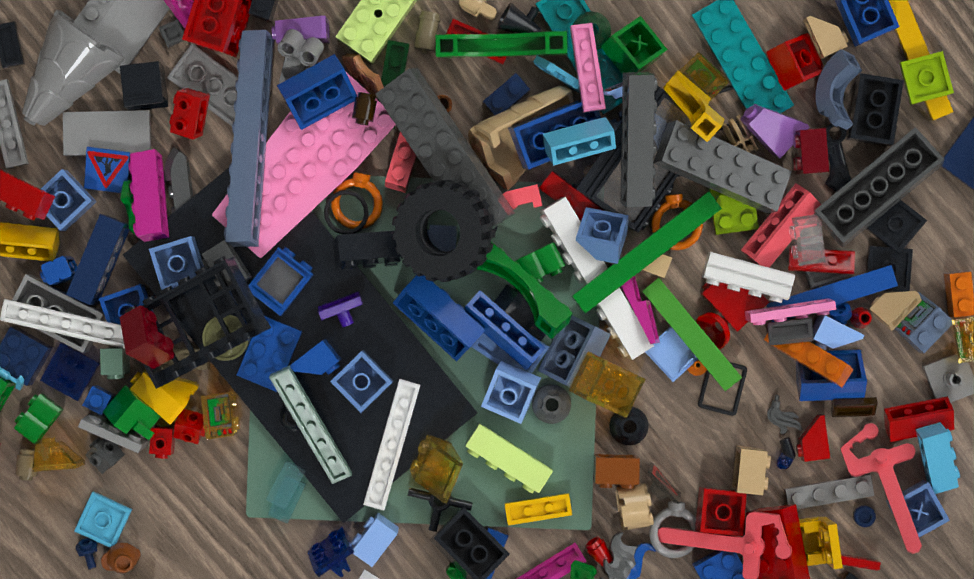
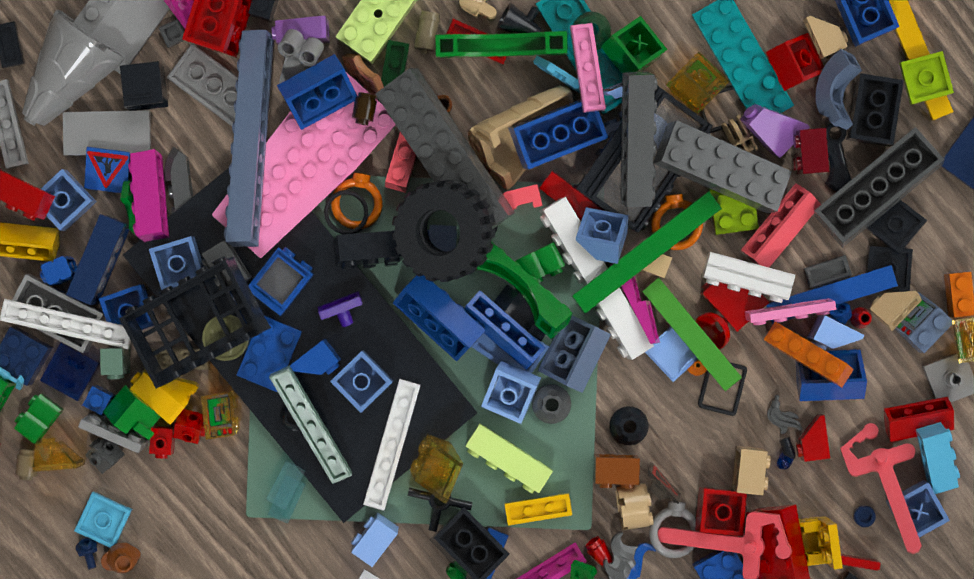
(142, 338): dark red brick -> none
(189, 113): red brick -> none
(331, 553): clear blue plate -> none
(506, 95): dark blue brick -> none
(579, 141): medium azure brick -> none
(607, 384): clear yellow brick -> none
(695, 105): yellow arch -> none
(790, 332): dark grey tile -> none
(808, 240): clear brick -> none
(830, 491): light grey plate -> none
(836, 262): red tile -> none
(854, 407): dark brown tile -> none

